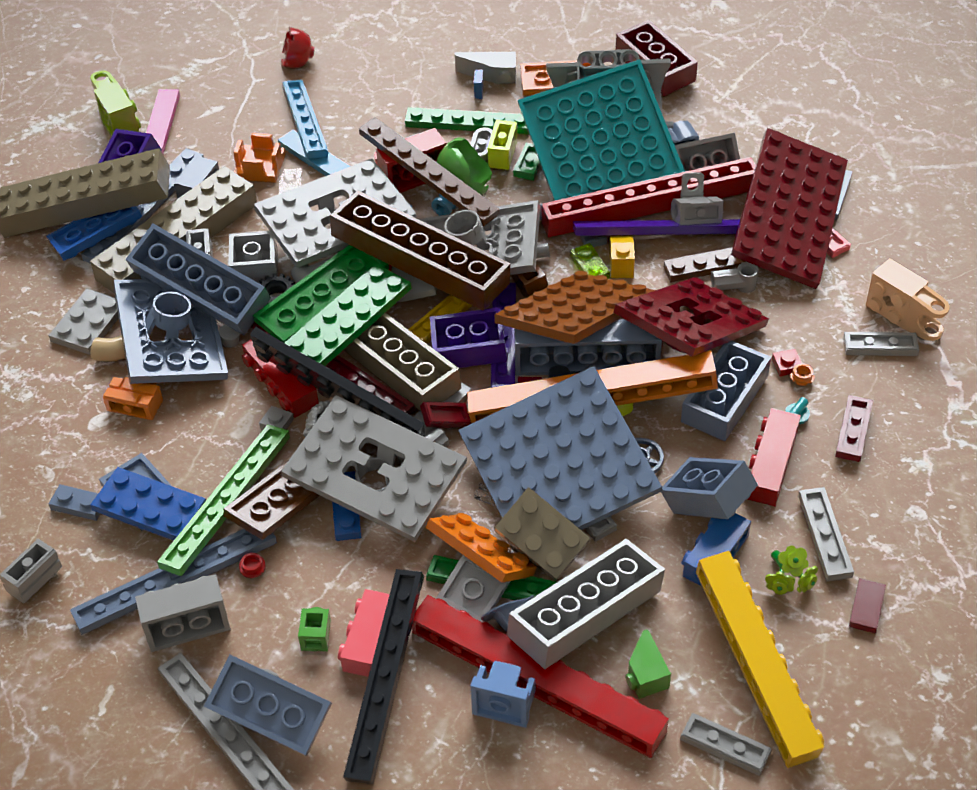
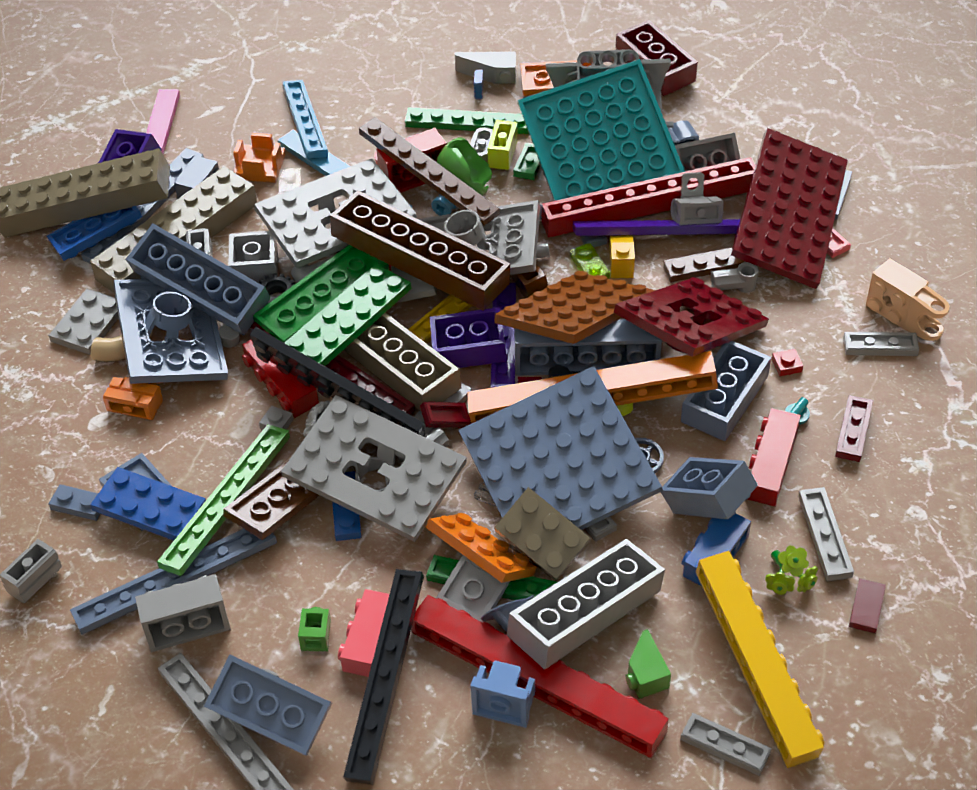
(114, 104): lime brick -> none
(252, 565): red plate -> none
(296, 48): red cylinder -> none
(802, 374): orange plate -> none

